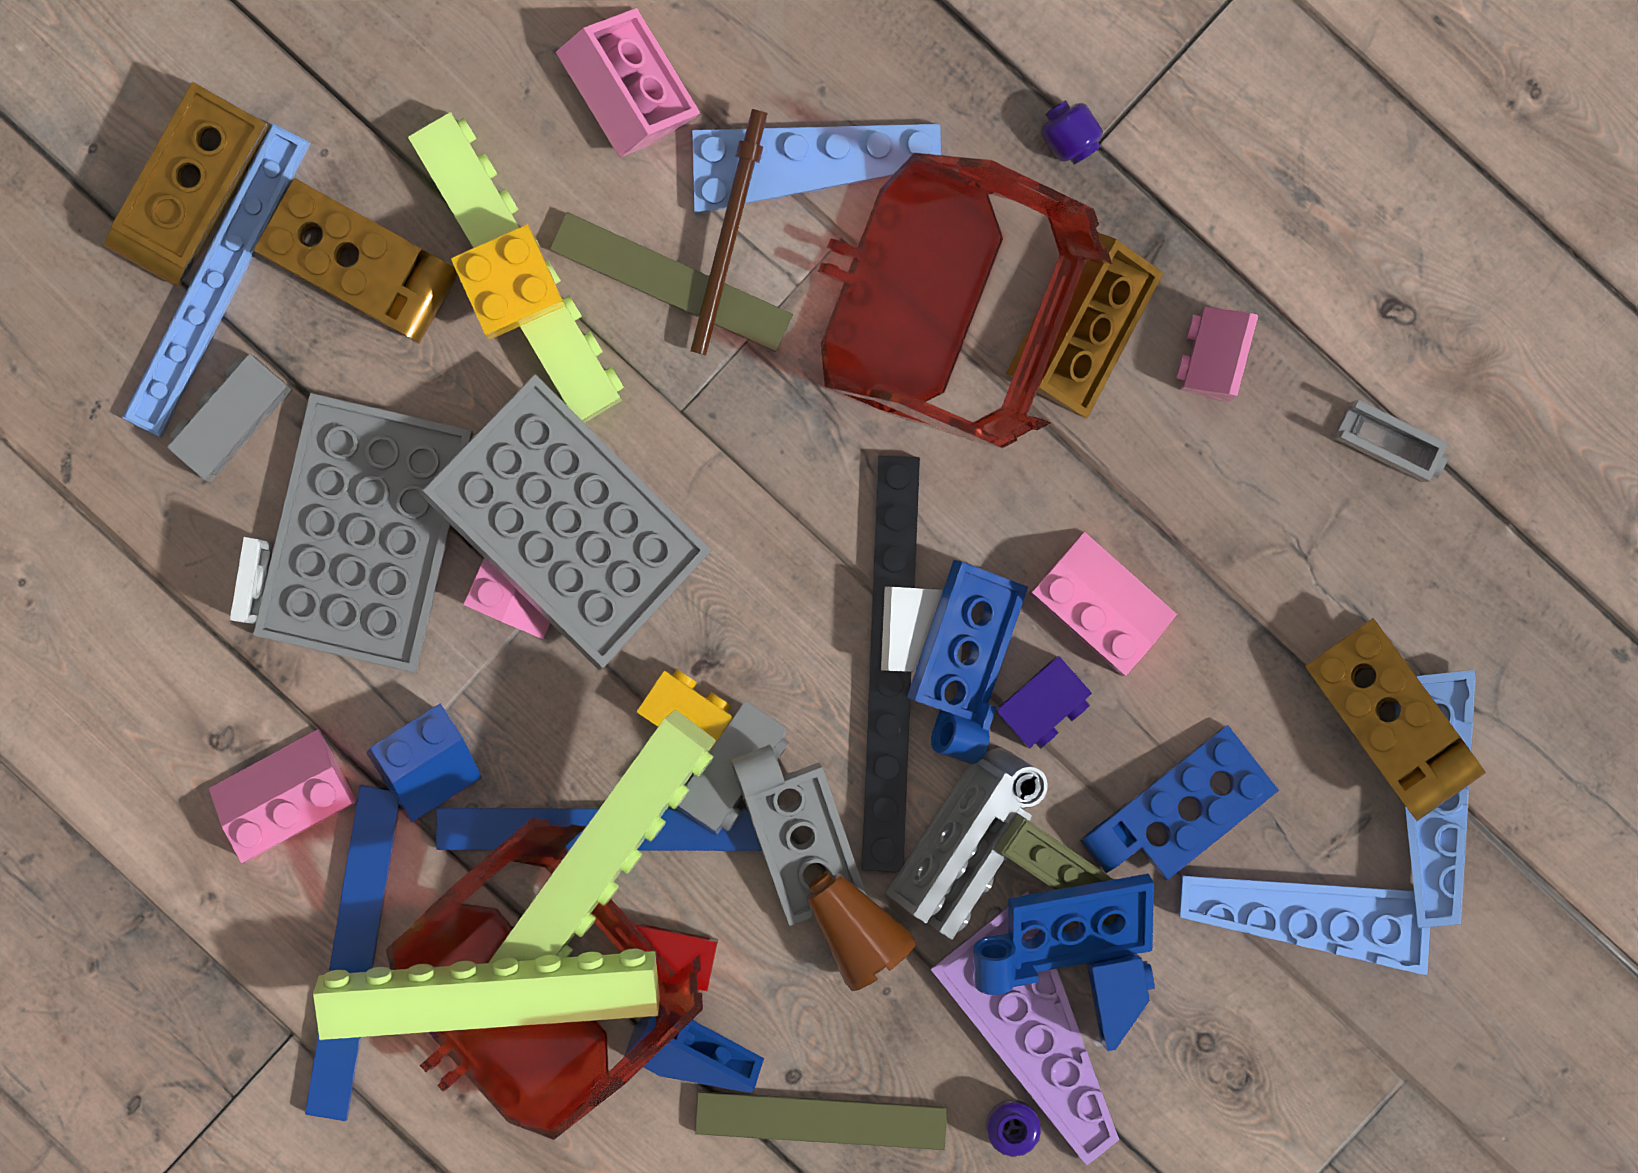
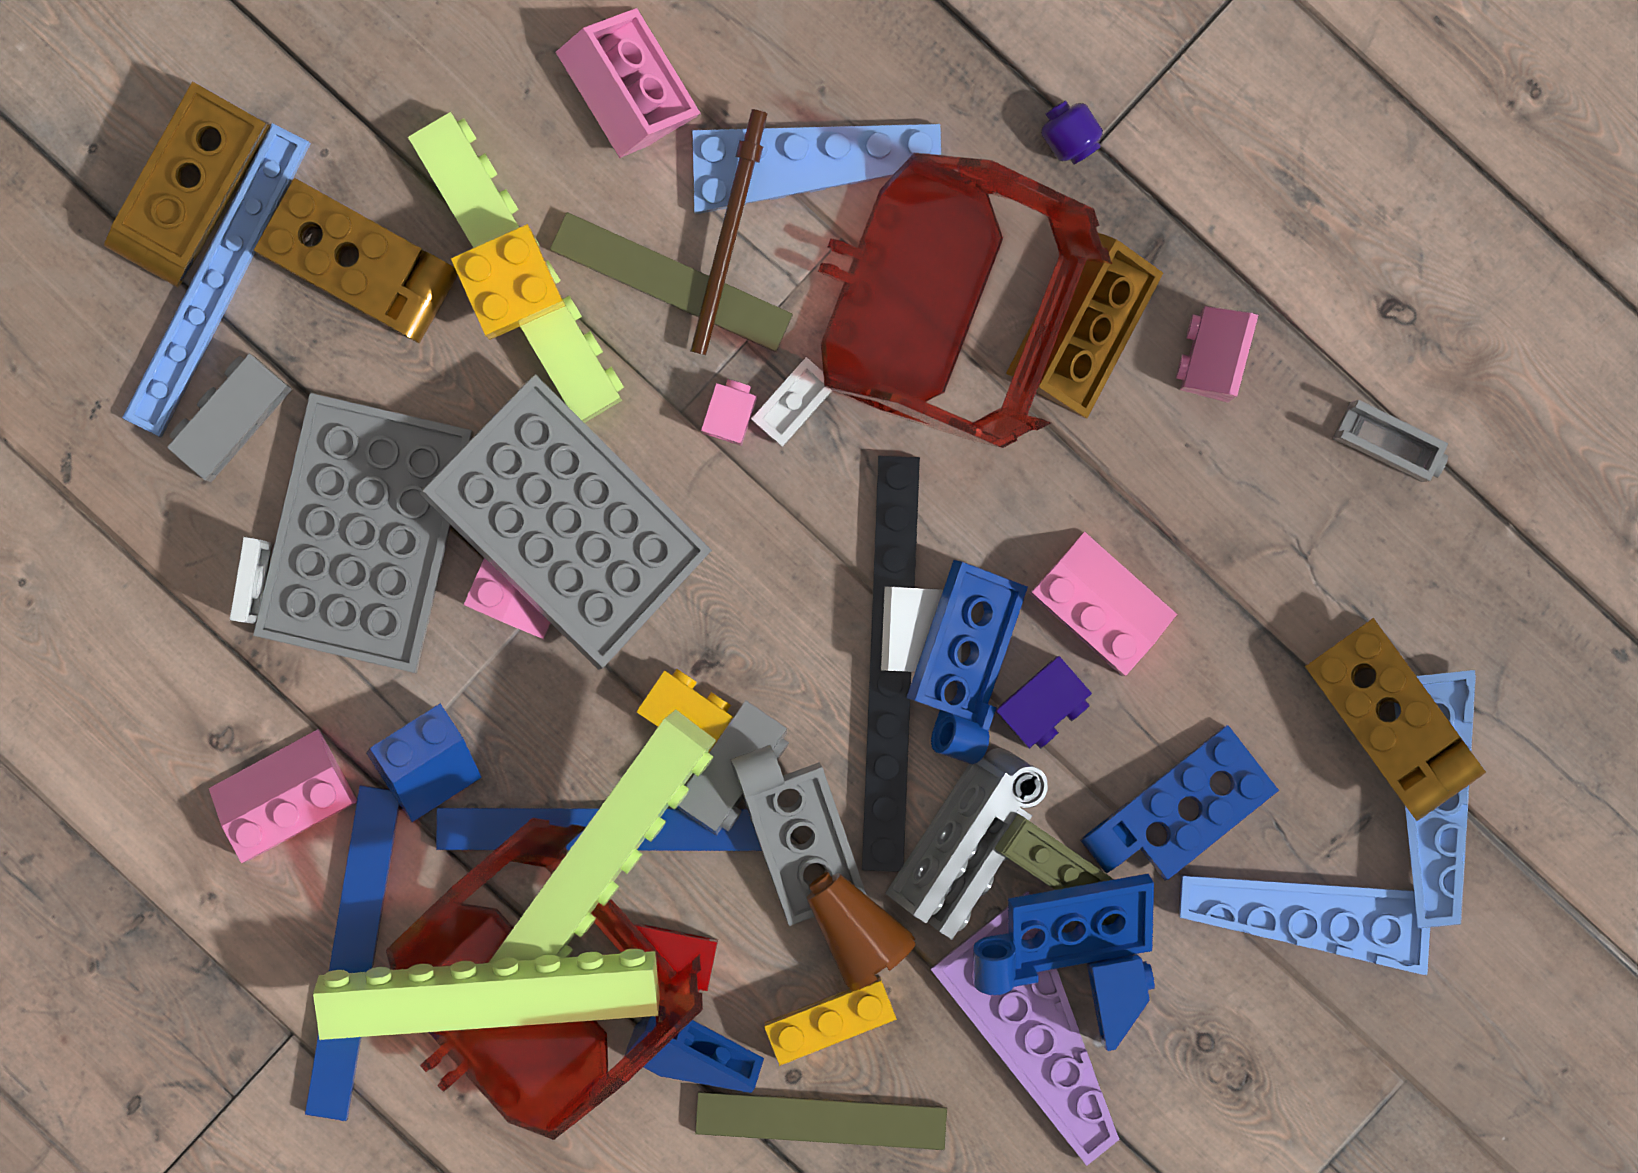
(729, 412): none -> bright pink brick
(792, 402): none -> white plate
(829, 1021): none -> yellow brick
(1026, 1135): dark purple head -> none

